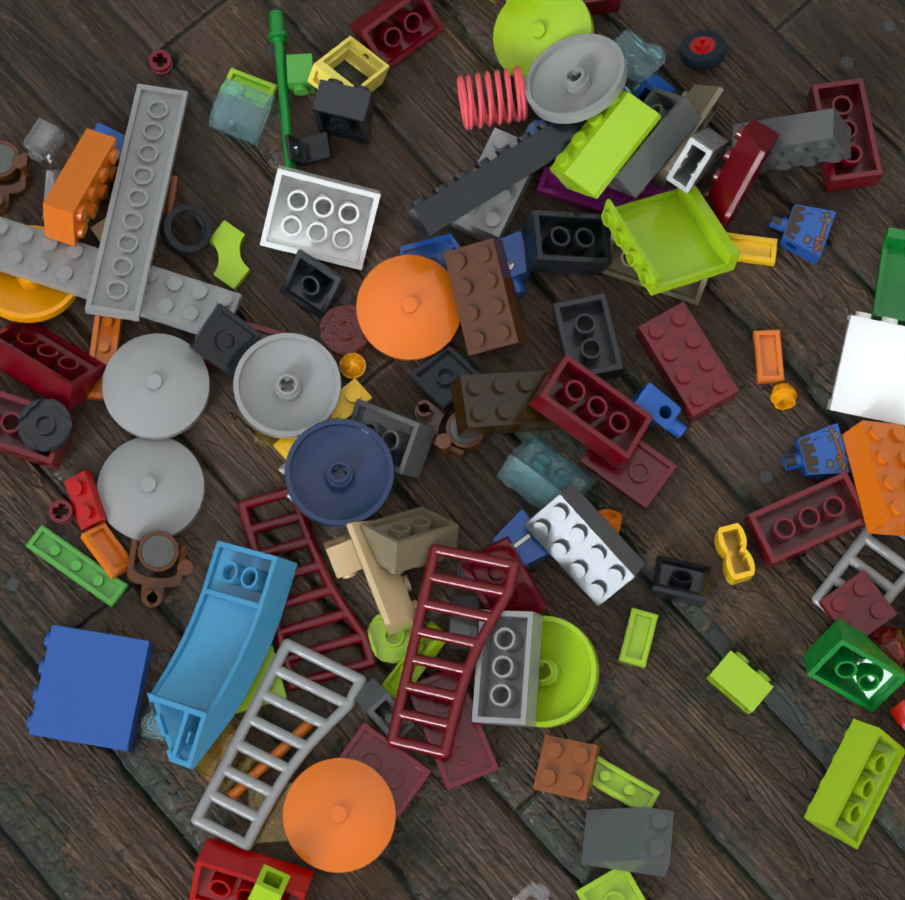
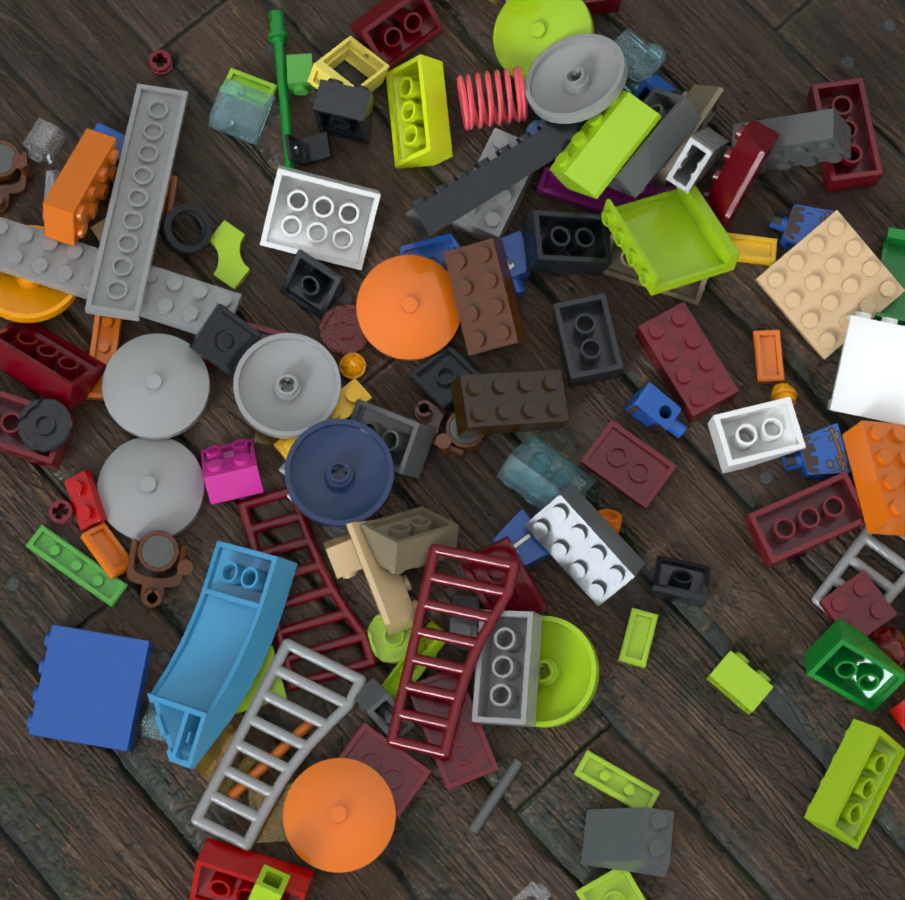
(231, 471): none -> dark pink slope
(419, 113): none -> neon yellow slope
(495, 796): none -> dark grey bar
(566, 768): dark orange plate -> none
(591, 410): dark red brick -> none
(703, 49): black wheel -> none
(731, 547): yellow brick -> none
(755, 434): none -> white slope
(826, 280): none -> tan plate

